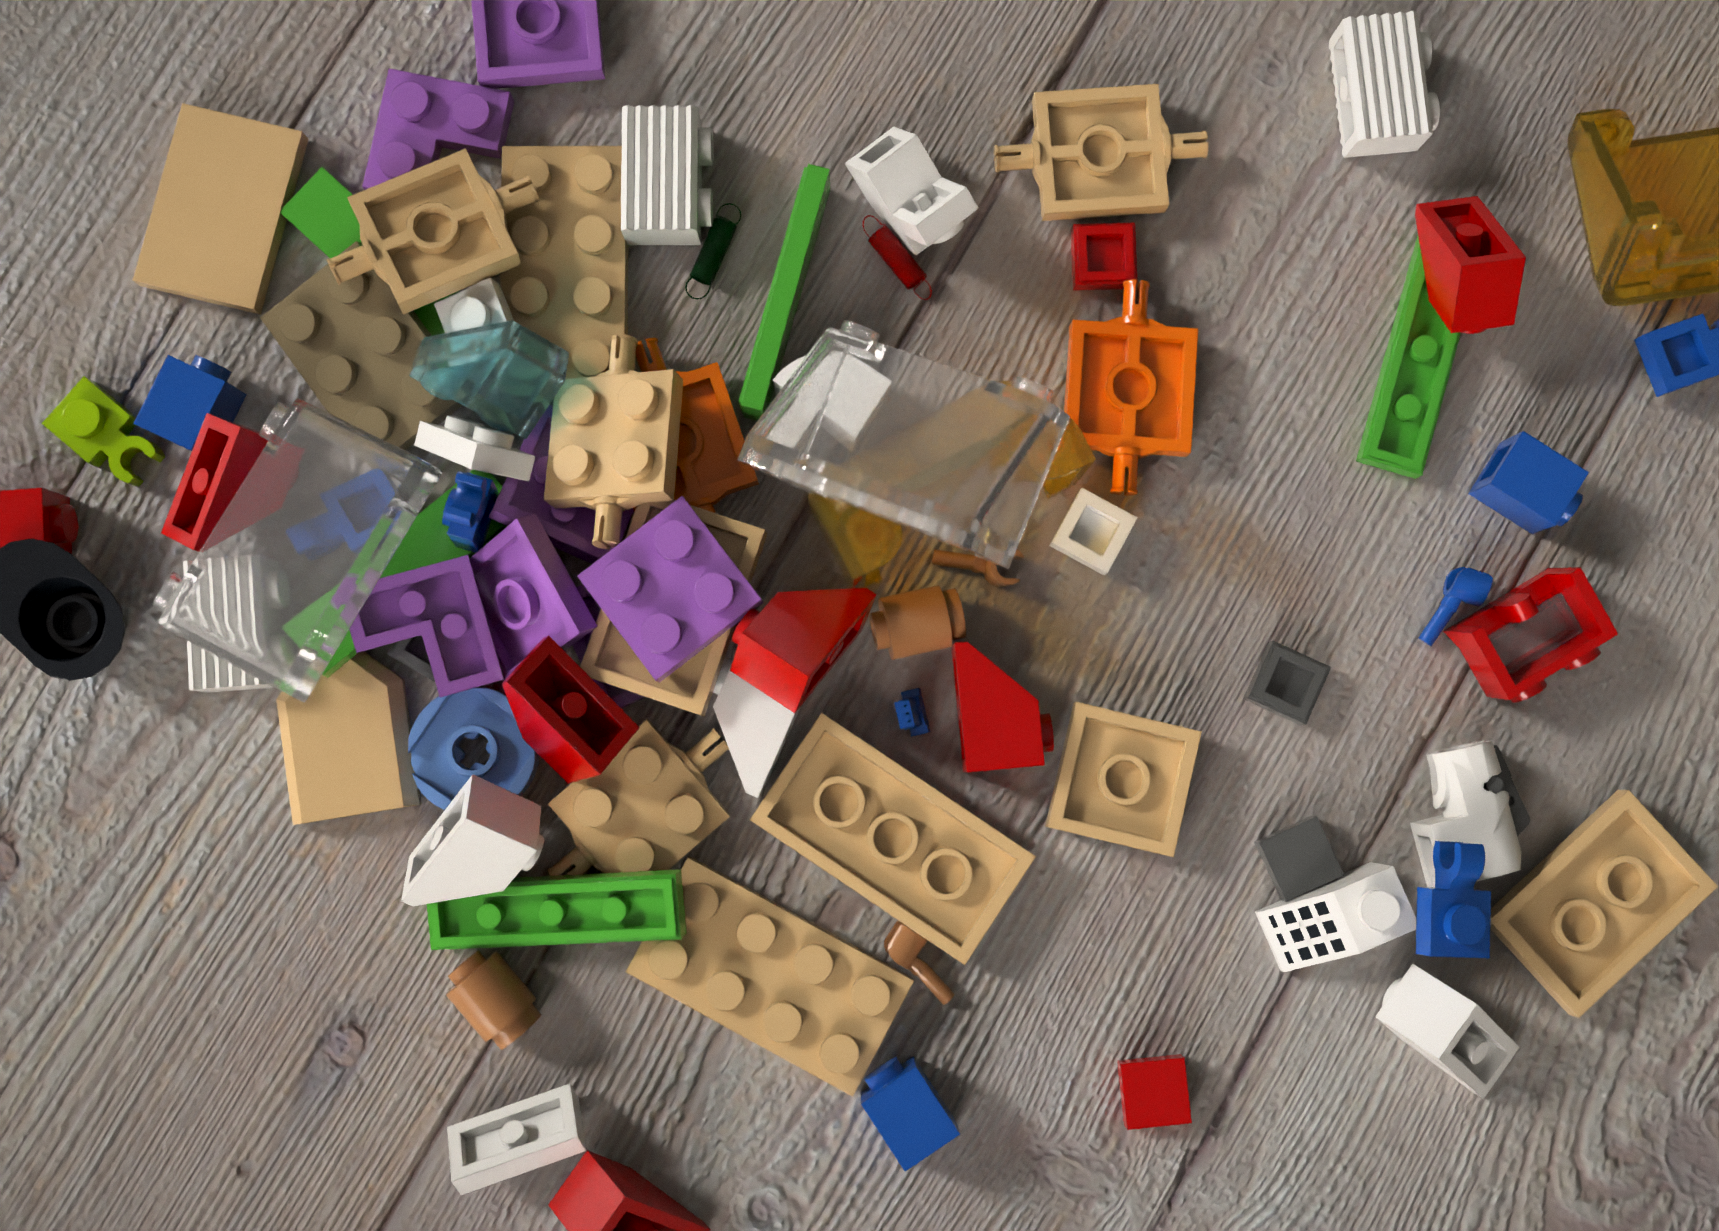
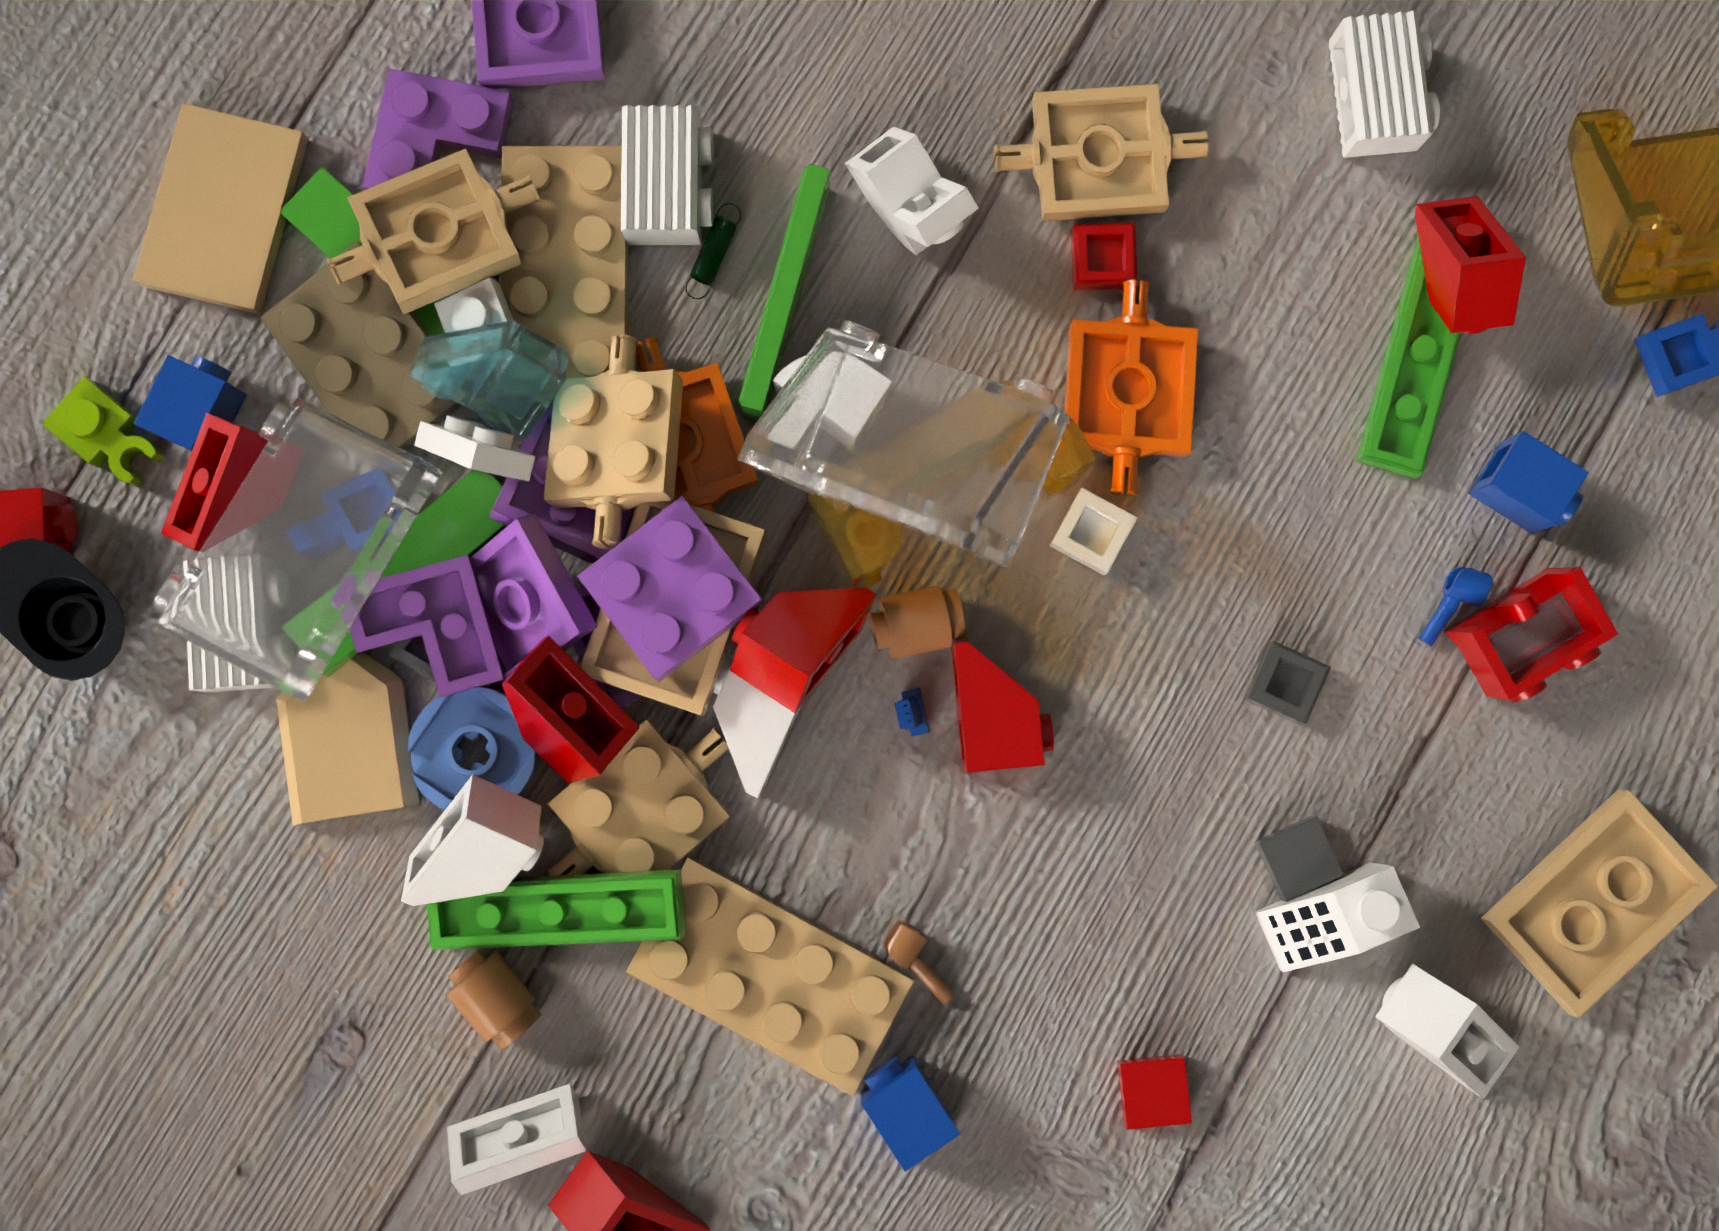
(469, 509): blue plate -> none
(893, 838): tan plate -> none
(897, 257): red piece -> none
(975, 564): medium nougat hand -> none
(1123, 779): tan plate -> none
(1454, 915): blue plate -> none
(1477, 808): white plate -> none

